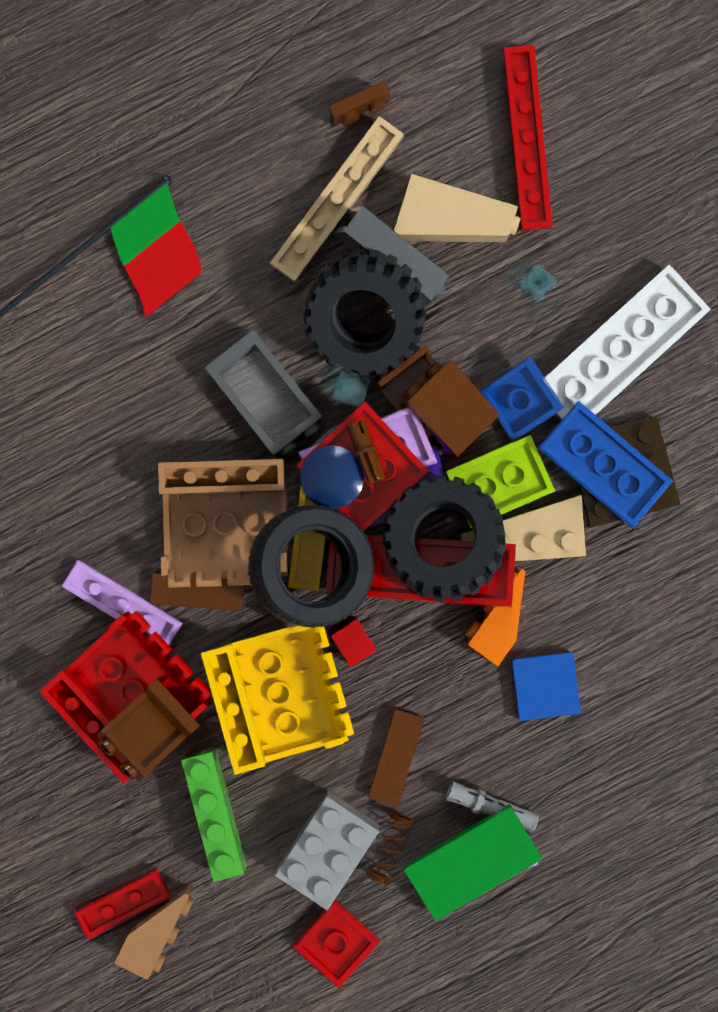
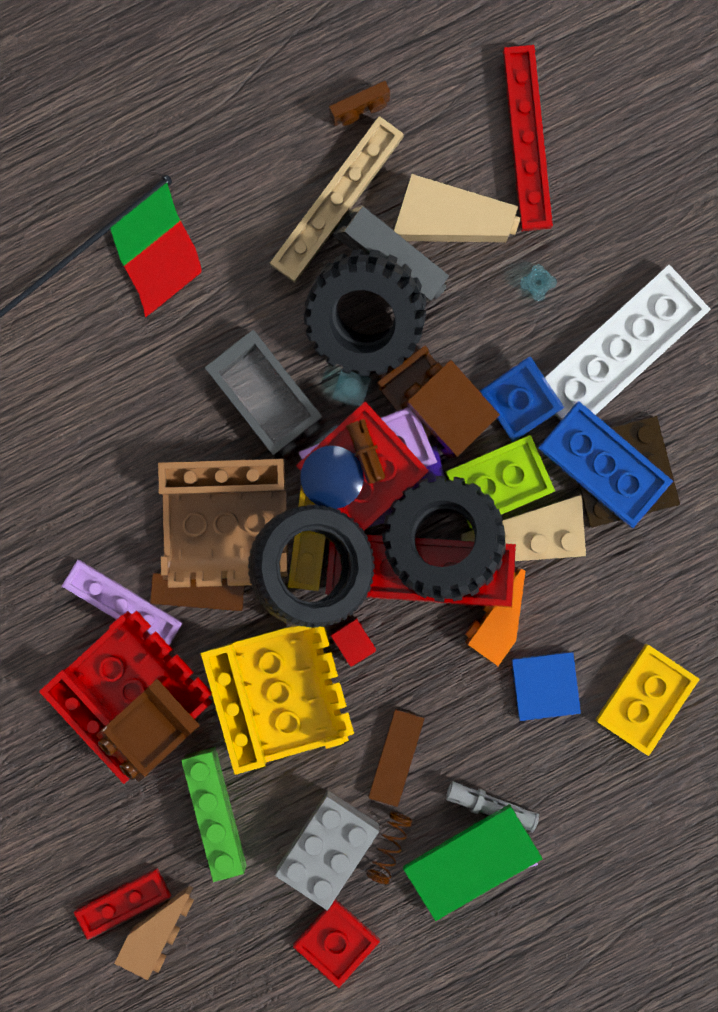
(647, 699): none -> yellow plate

